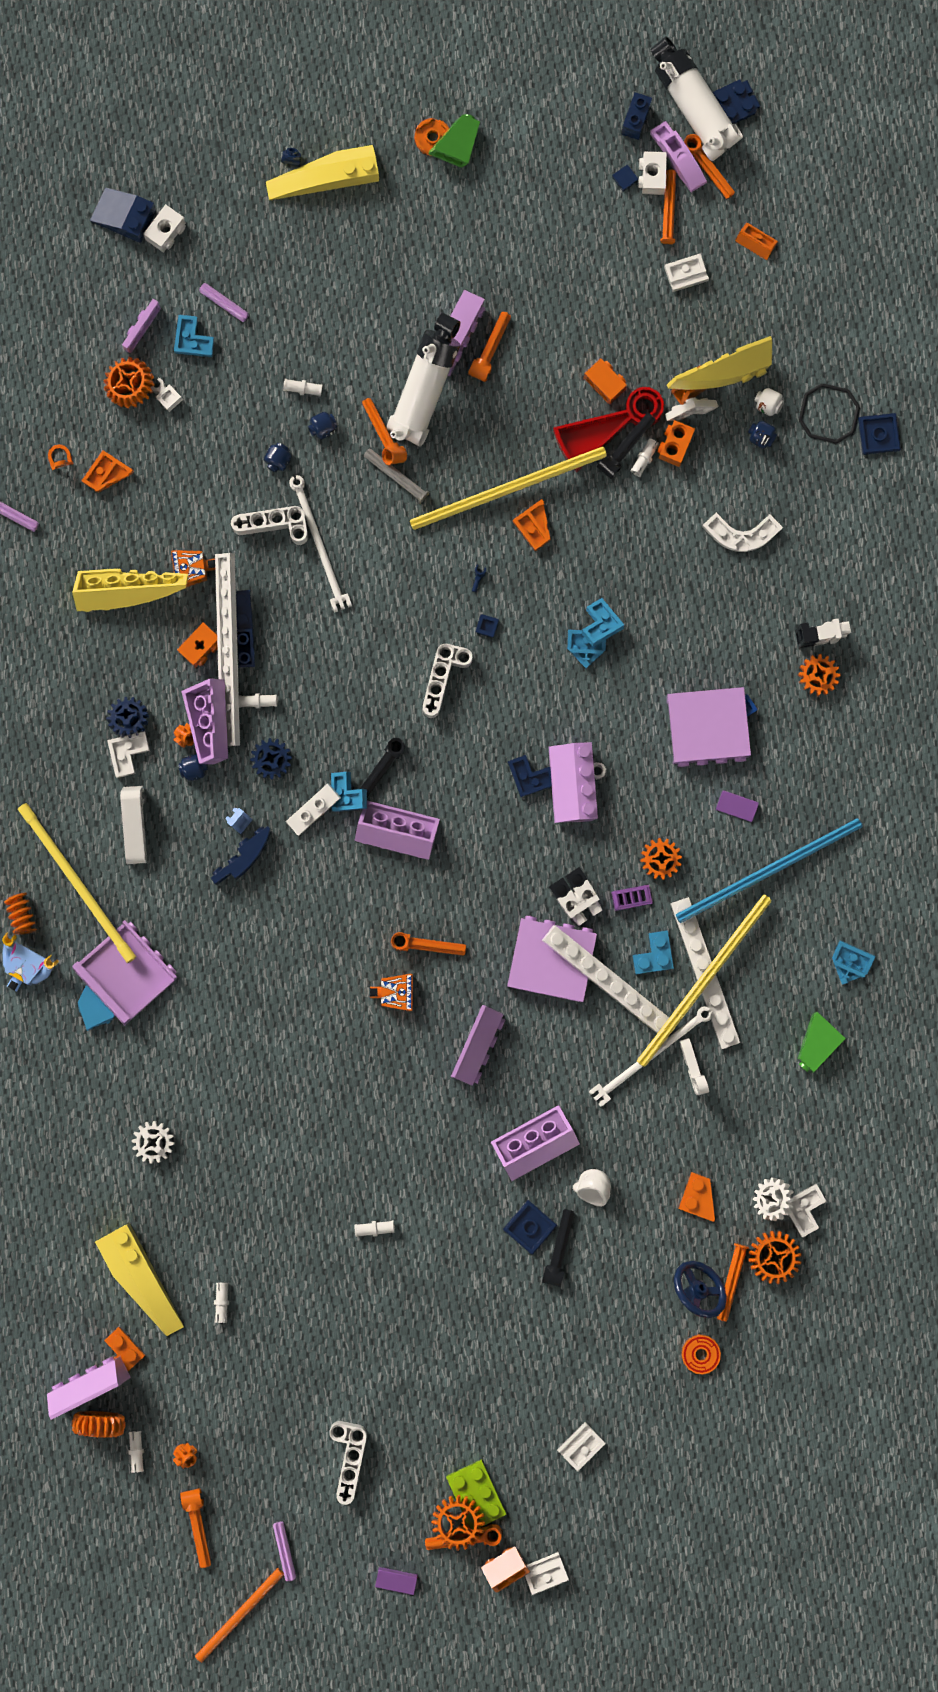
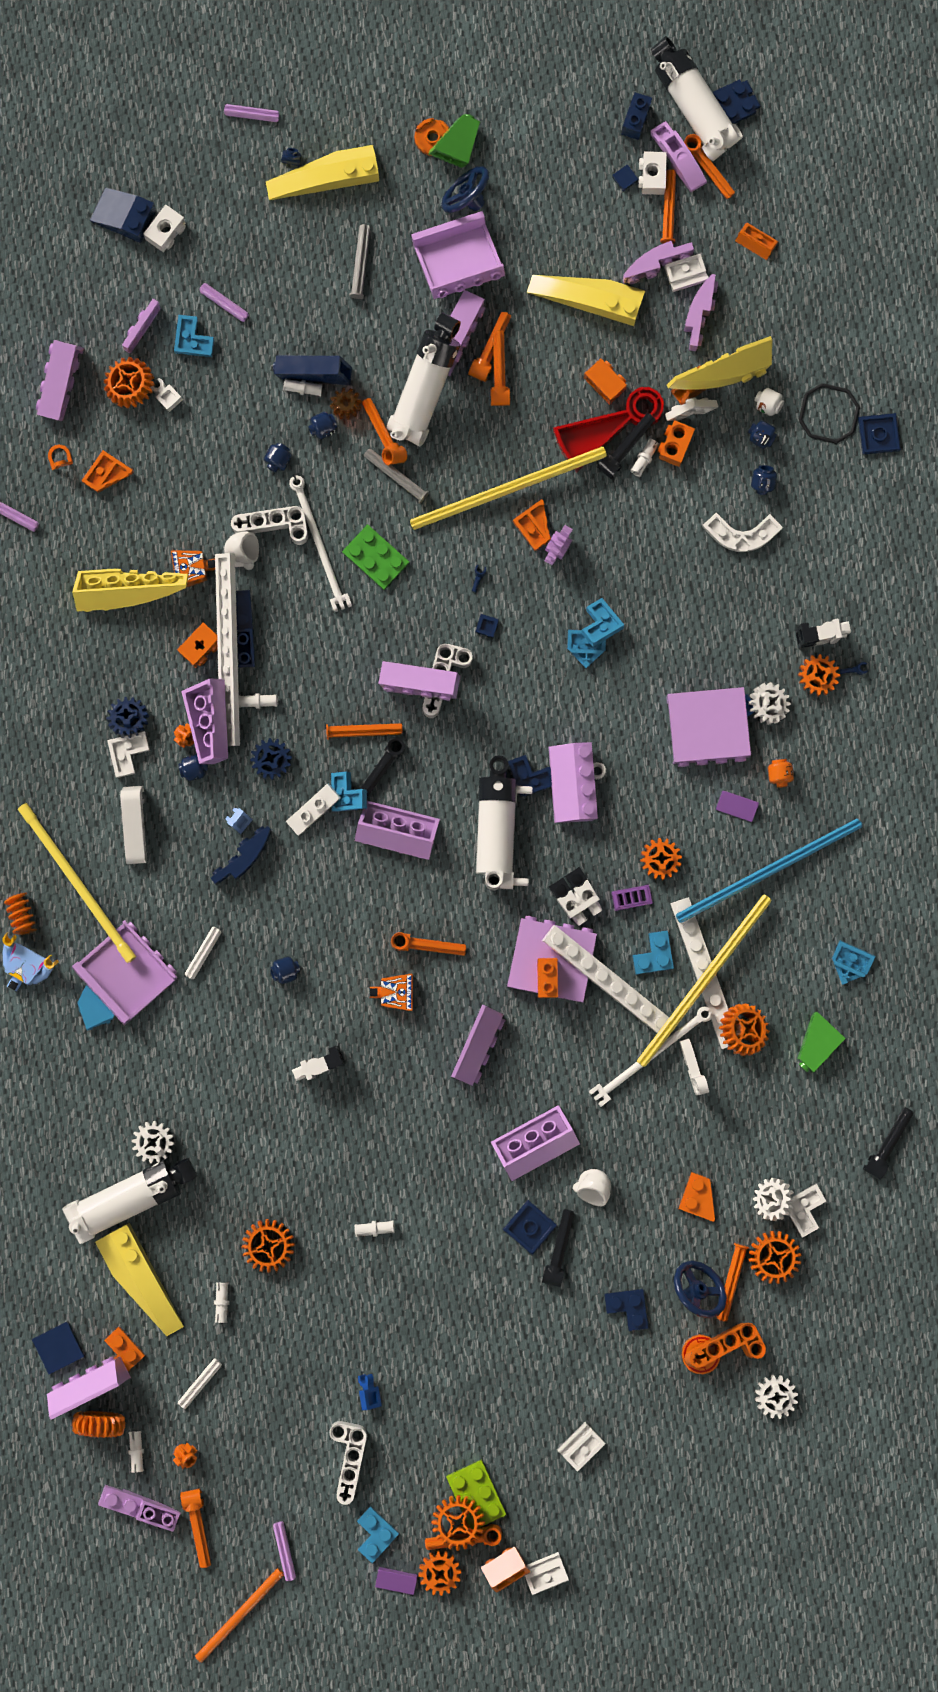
(58, 380): none -> lavender wedge
(58, 1347): none -> dark blue tile
(127, 1198): none -> white piece
(139, 1507): none -> lavender slope
(199, 1384): none -> white axle
(203, 953): none -> white axle
(245, 547): none -> white piece
(251, 113): none -> lavender axle
(265, 1237): none -> orange gear
(284, 970): none -> dark blue head
(313, 369): none -> dark blue slope
(317, 1066): none -> white hips
(353, 403): none -> clear orange gear
(360, 262): none -> light grey axle
(363, 730): none -> orange axle
(369, 1395): none -> blue plate
(375, 557): none -> bright green plate
(381, 1534): none -> dark azure plate
(419, 681): none -> lavender wedge
(446, 1579): none -> orange gear
(457, 255): none -> lavender panel
(468, 193): none -> dark blue piece
(496, 826): none -> white piece
(499, 393): none -> orange axle
(547, 977): none -> orange brick
(558, 545): none -> lavender gear
(591, 295): none -> light yellow wedge
(631, 1302): none -> dark blue plate
(649, 263): none -> lavender slope
(701, 305): none -> lavender slope
(722, 1348): none -> orange beam
(737, 1029): none -> orange gear
(761, 700): none -> white gear
(764, 479): none -> dark blue head
(780, 773): none -> orange head
(786, 1395): none -> white gear
(854, 669): none -> dark blue hand
(877, 1163): none -> black axle

